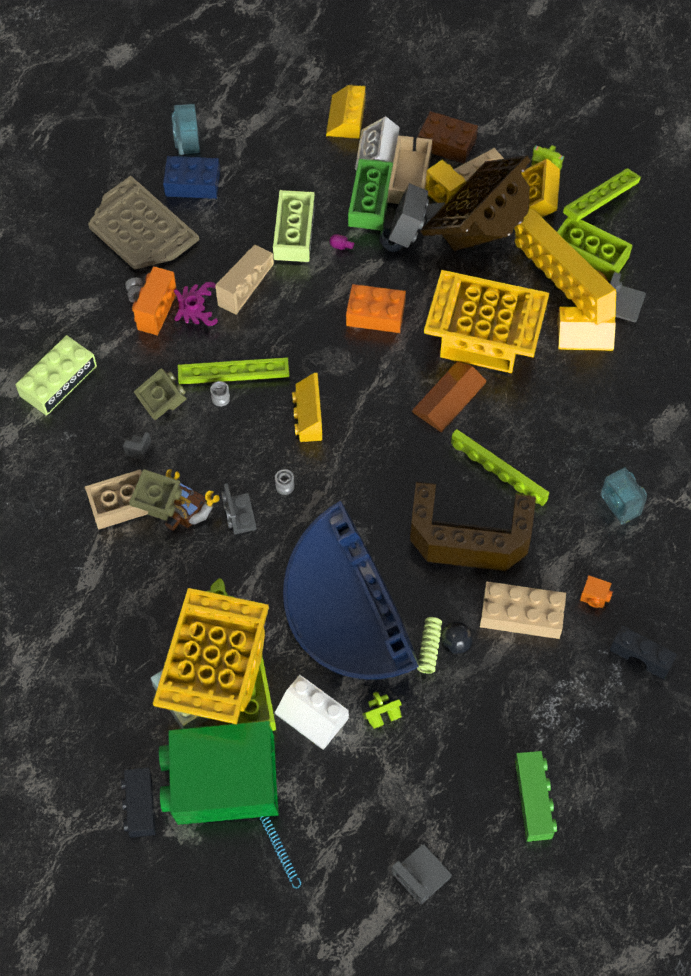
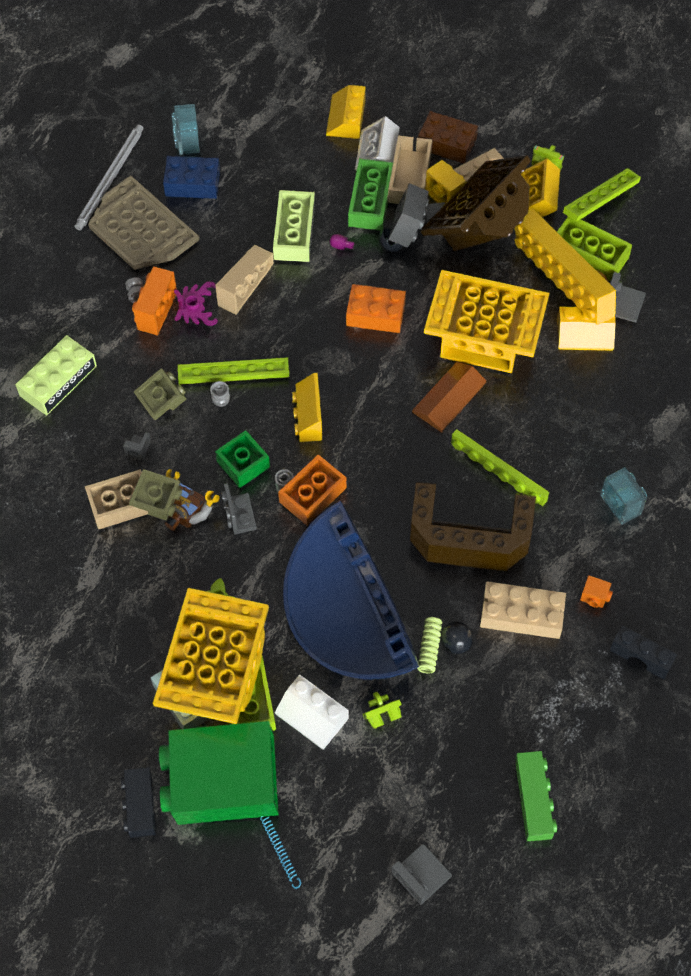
(108, 177): none -> light grey piece
(242, 459): none -> green brick
(312, 490): none -> orange brick

